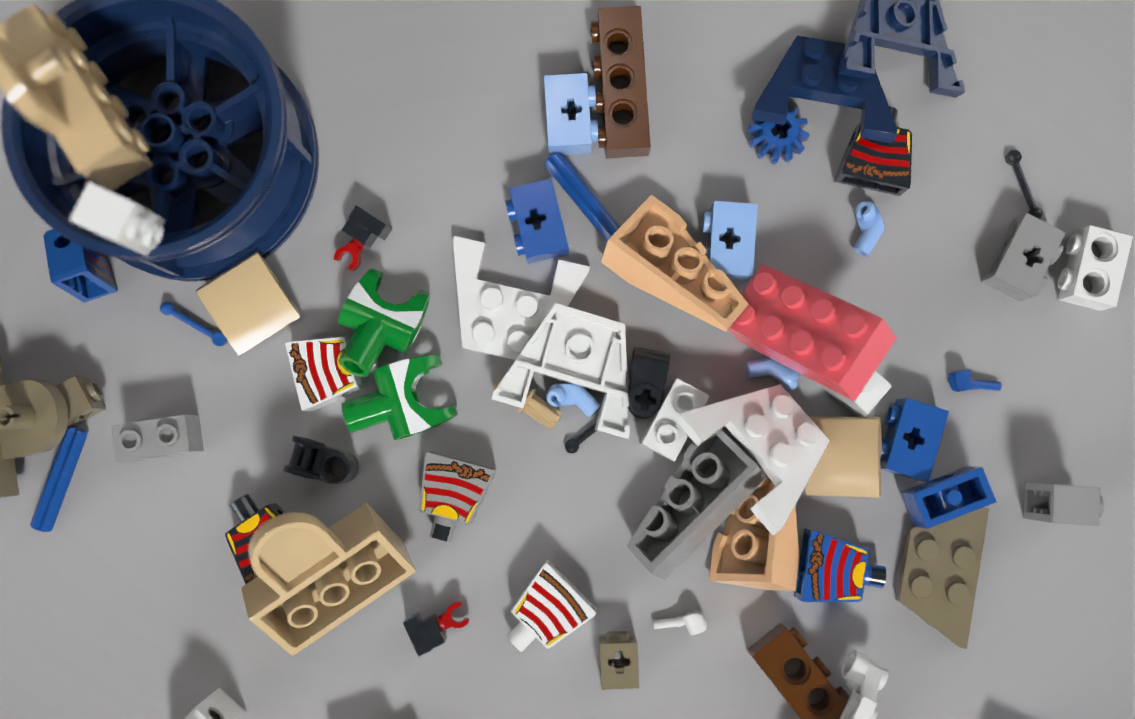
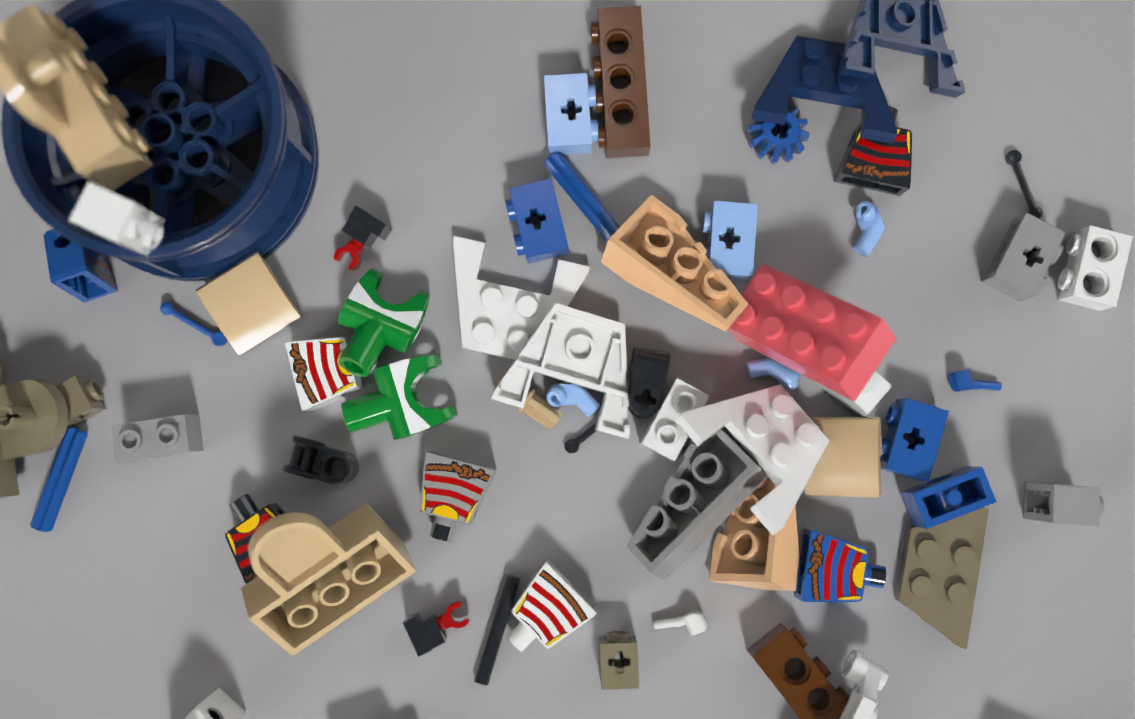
(497, 629): none -> black bar

